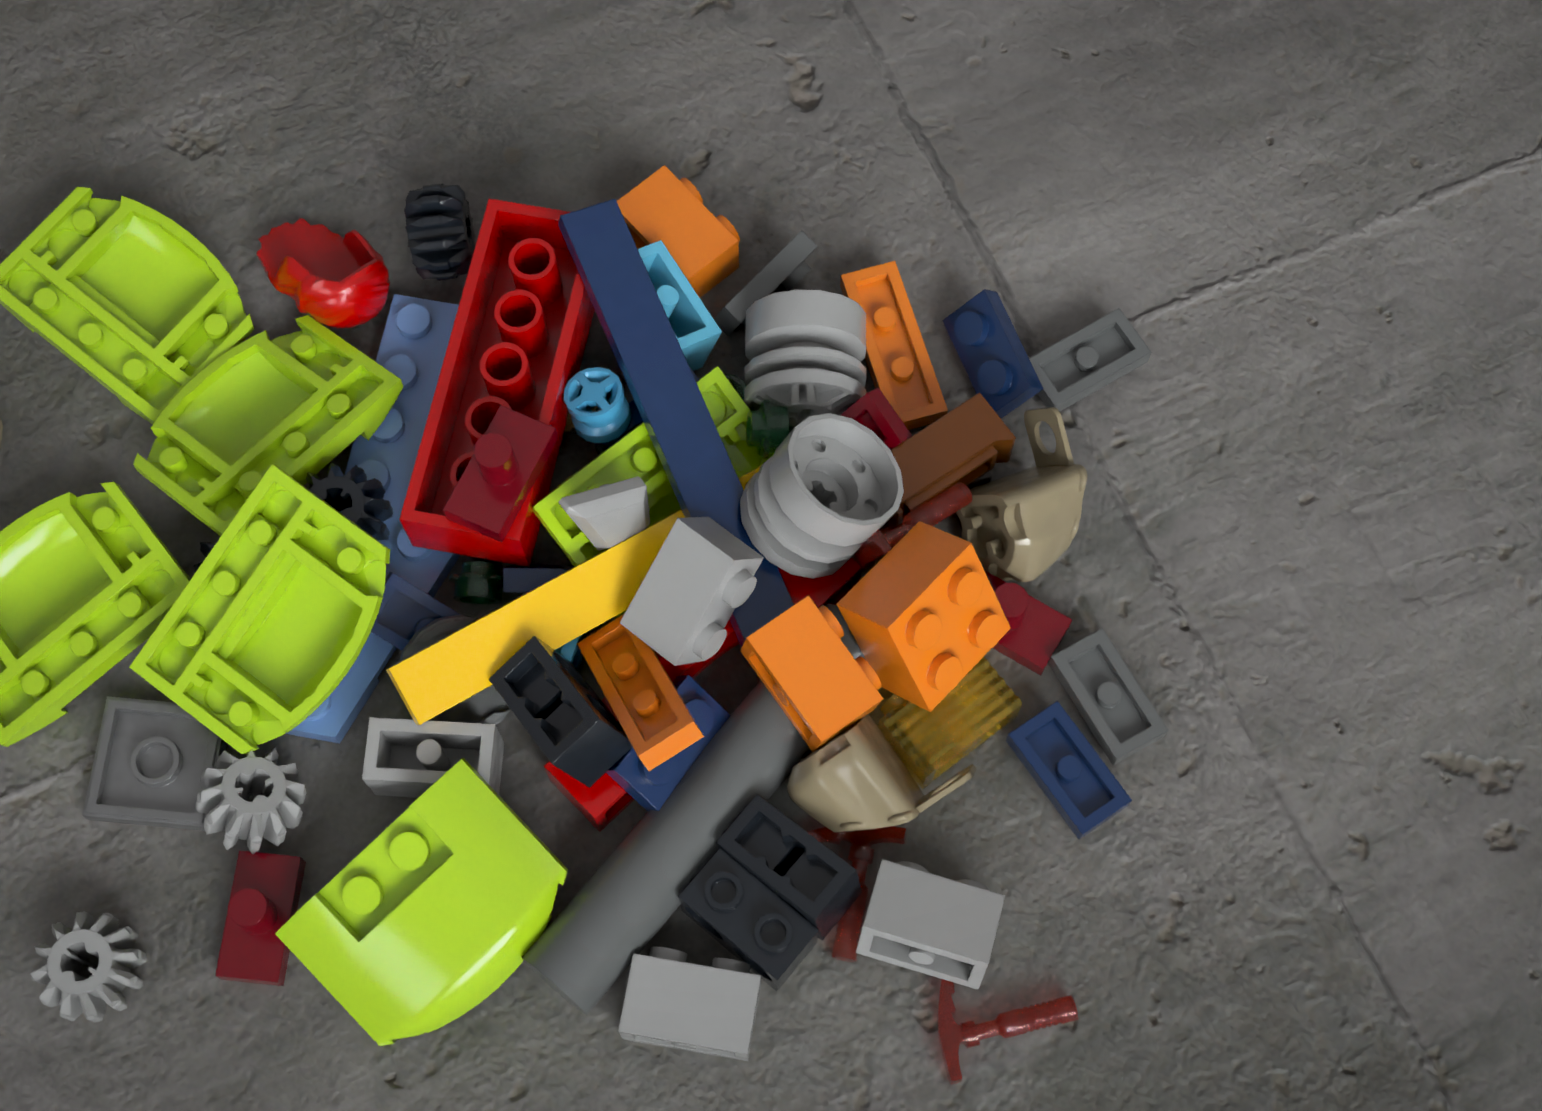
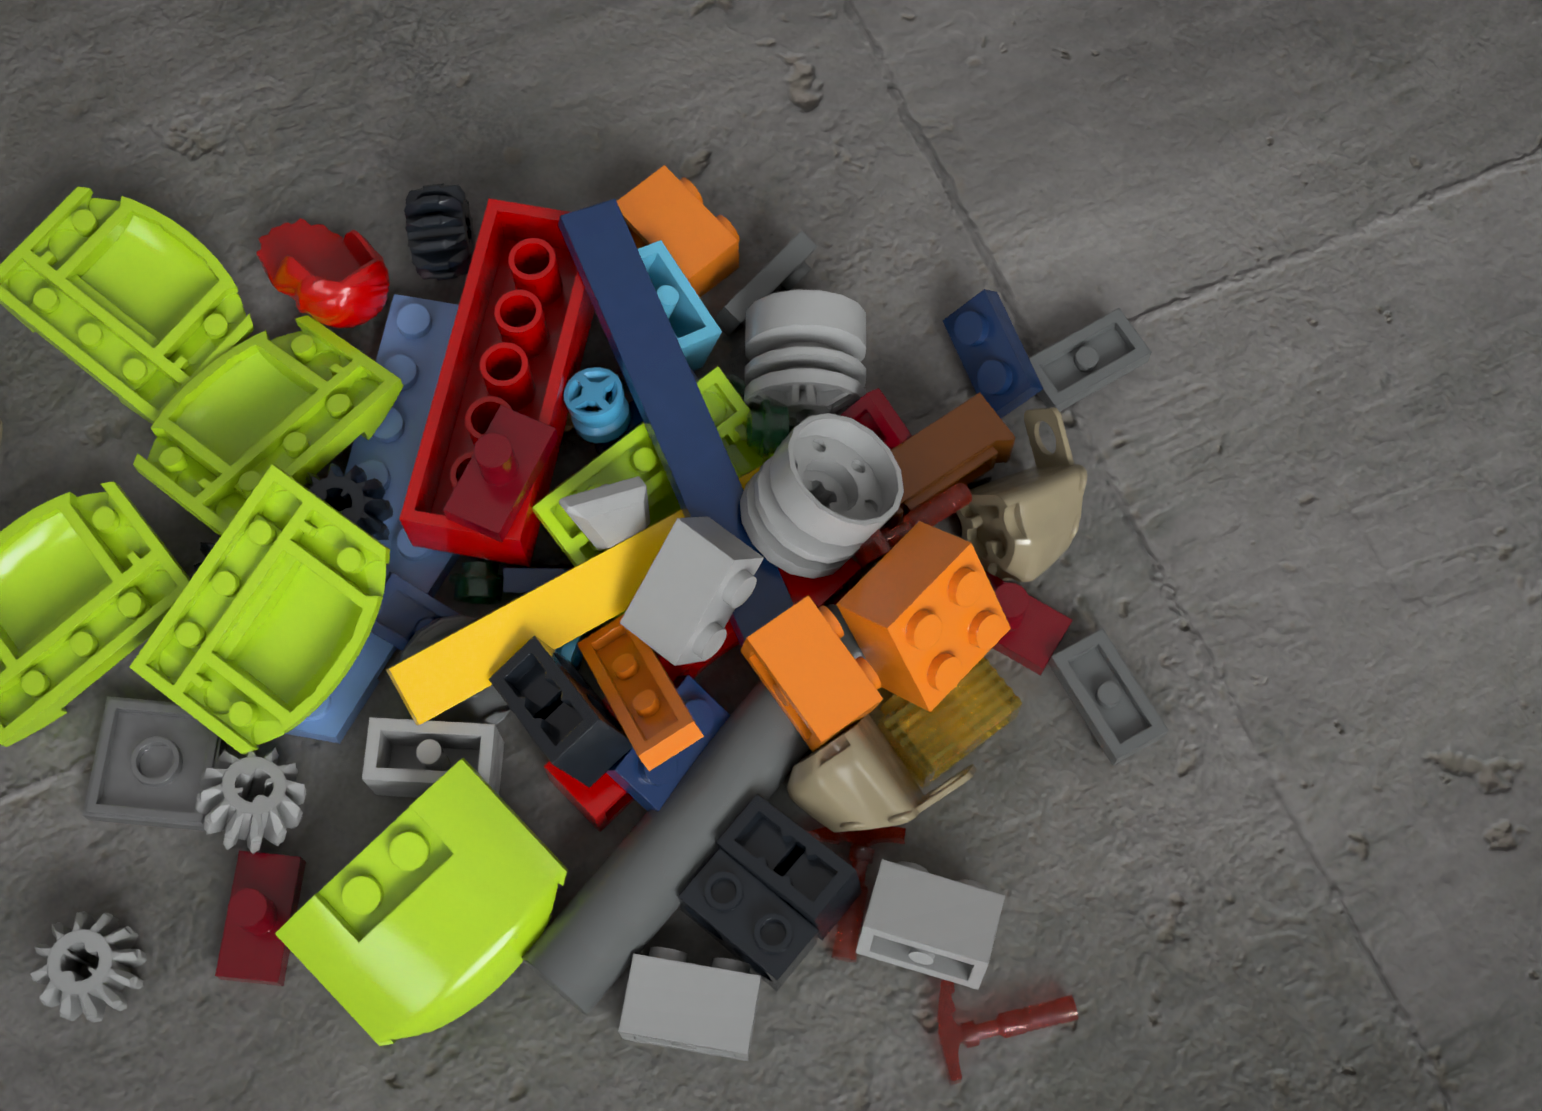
(895, 345): orange plate -> none
(1068, 770): dark blue plate -> none

